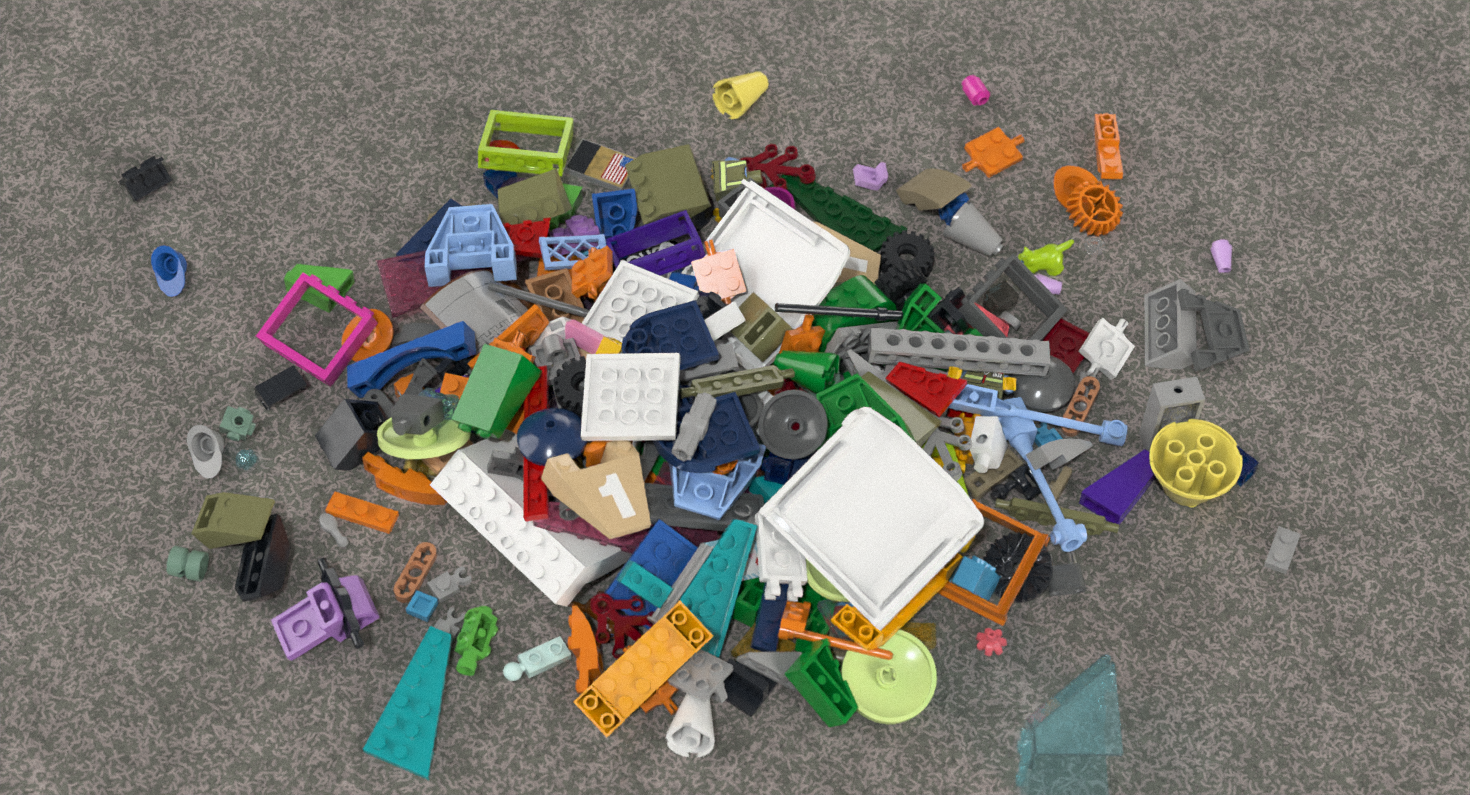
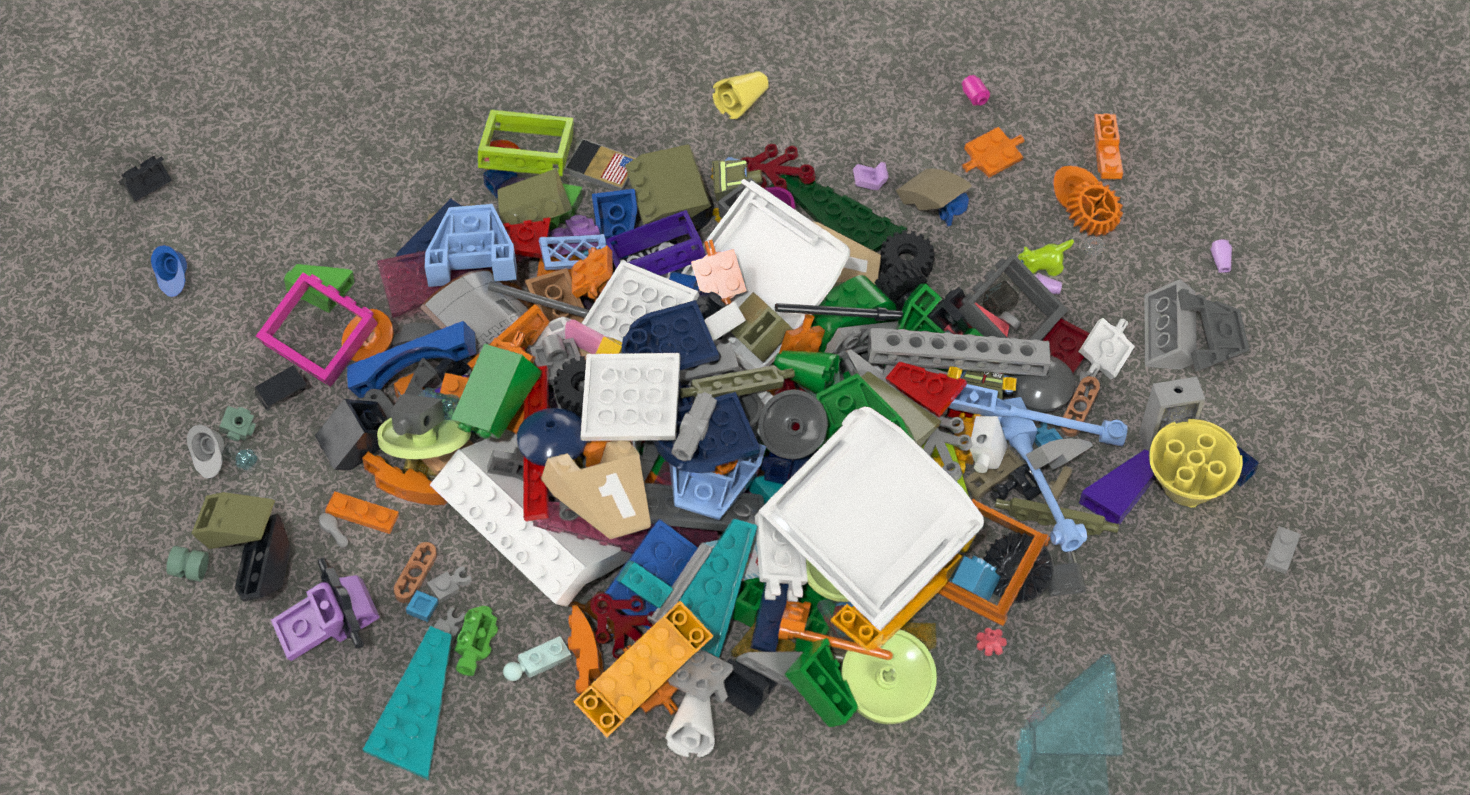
(973, 231): light grey cone -> none

